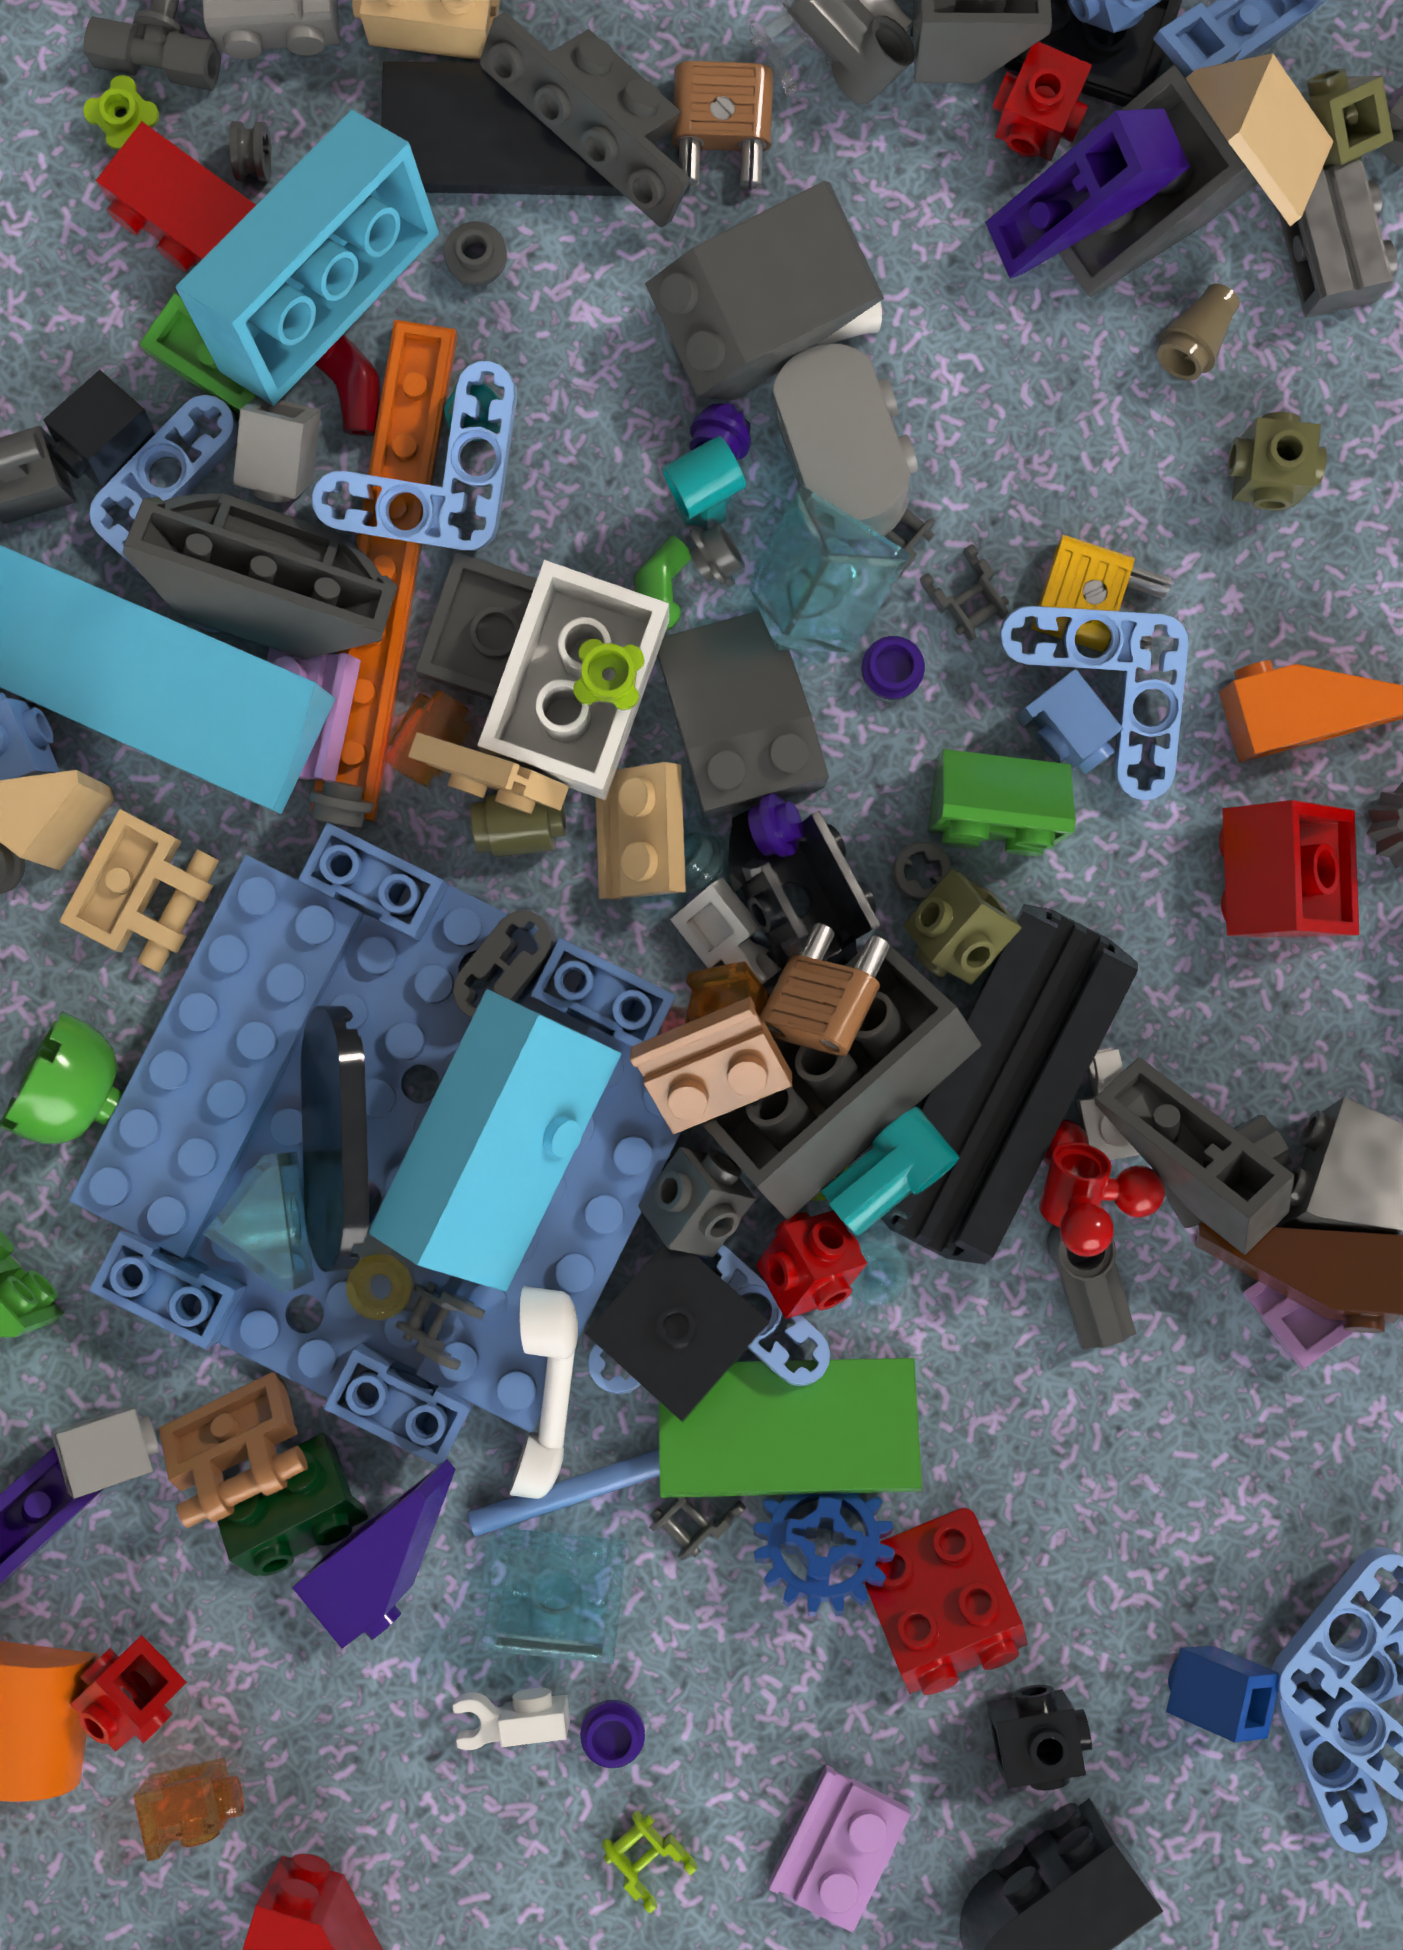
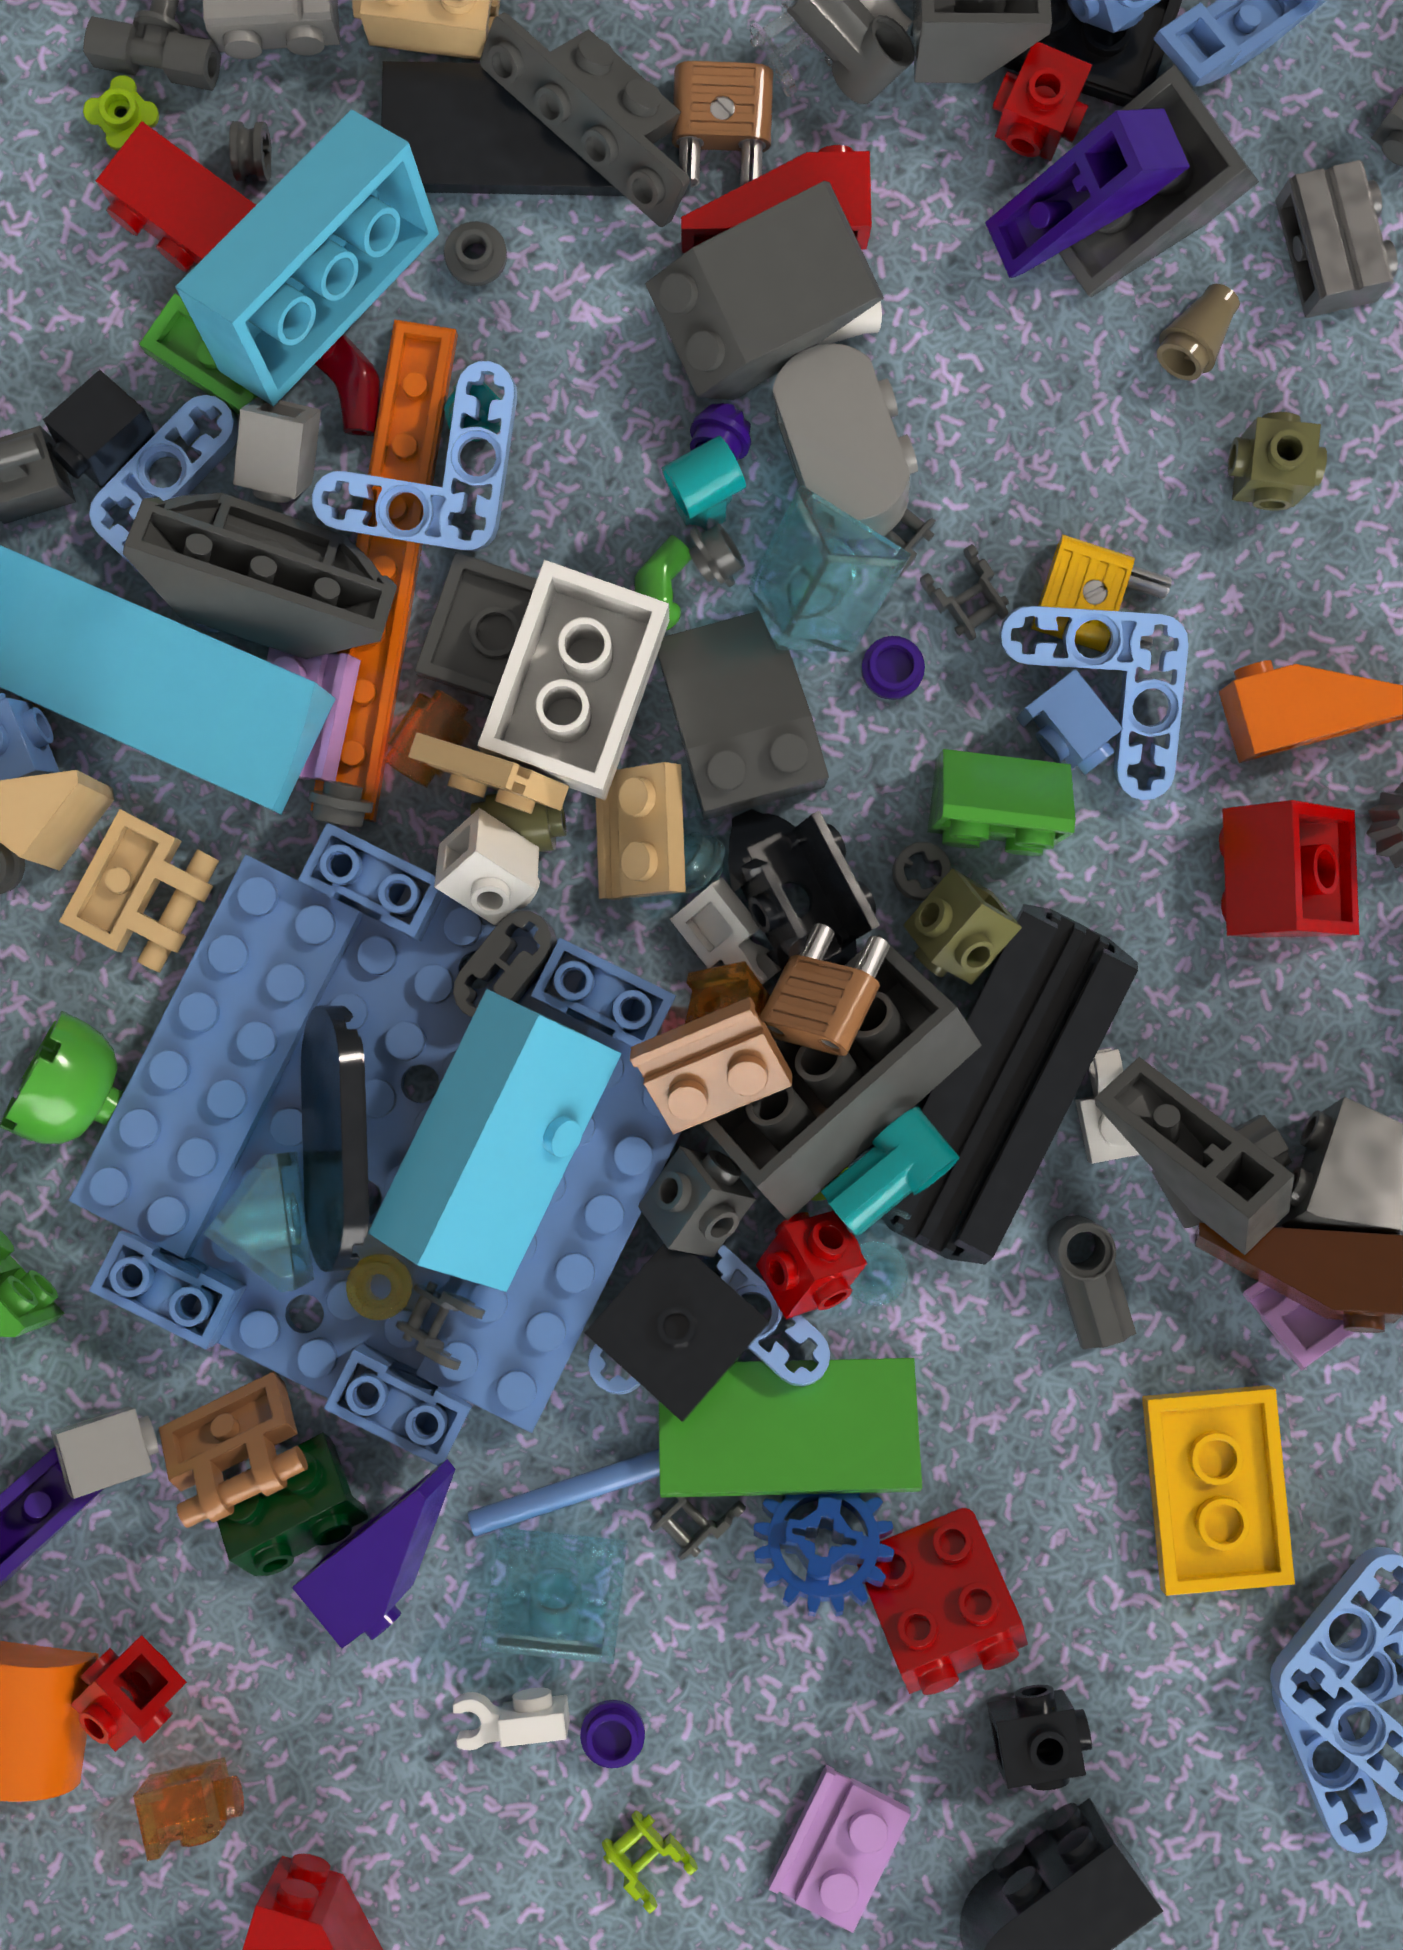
(487, 867): none -> white brick
(550, 1331): white piece -> none
(595, 660): lime plate -> none
(775, 826): dark purple plate -> none
(838, 164): none -> red slope
(1080, 1182): red piece -> none
(1218, 1490): none -> yellow plate
(1222, 1693): blue brick -> none
(1266, 127): tan slope -> none
(1351, 112): olive brick -> none

